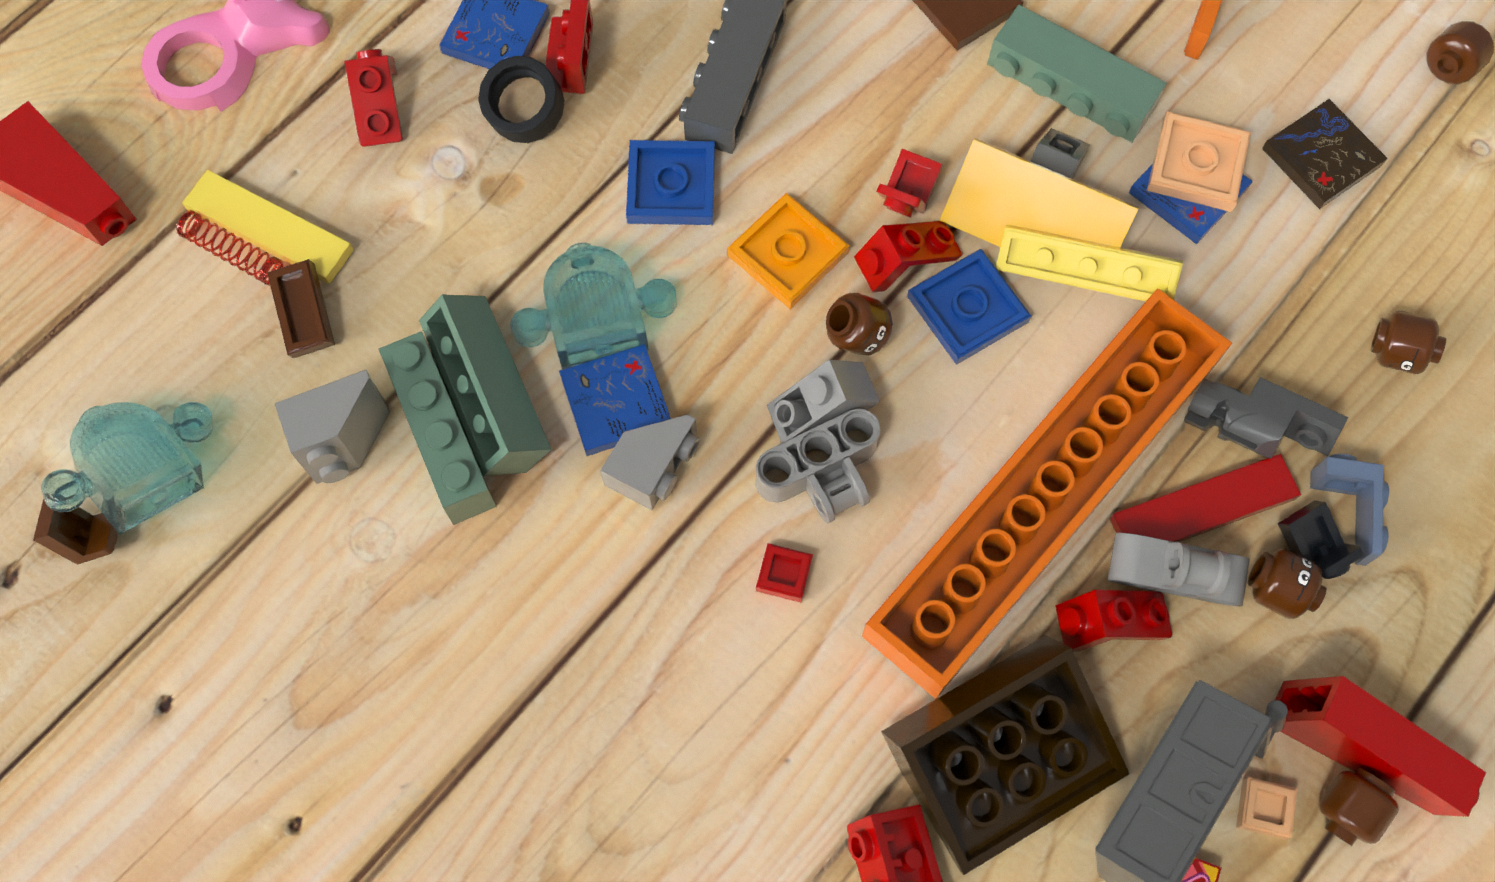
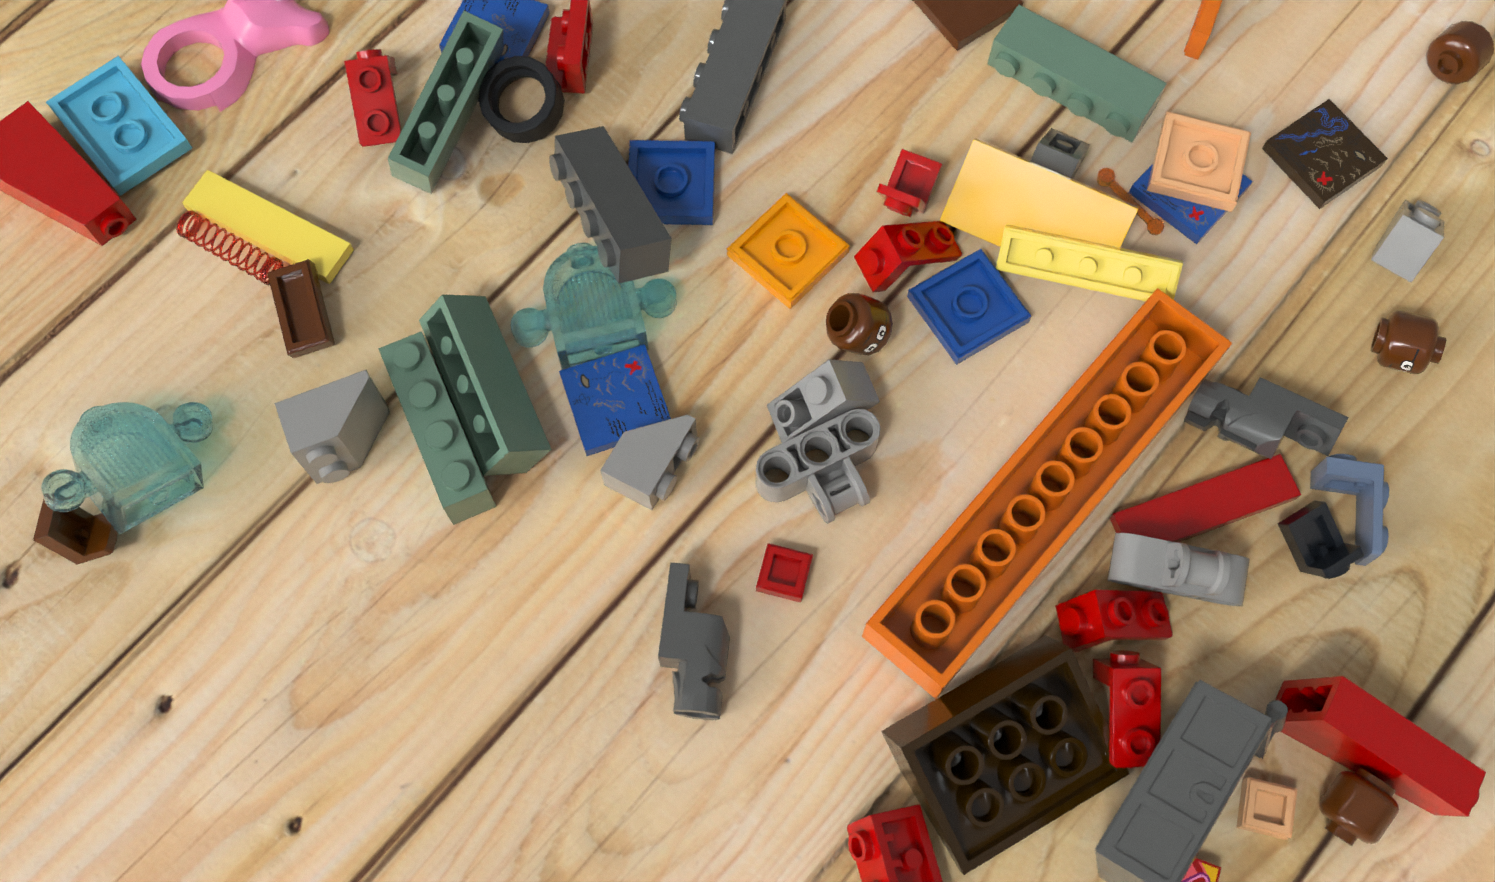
(119, 125): none -> medium azure plate
(446, 102): none -> sand green brick
(611, 204): none -> dark grey brick
(695, 646): none -> dark grey plate
(1106, 178): none -> clear orange hinge
(1133, 706): none -> red bracket
(1287, 583): reddish brown head -> none
(1410, 239): none -> light grey slope

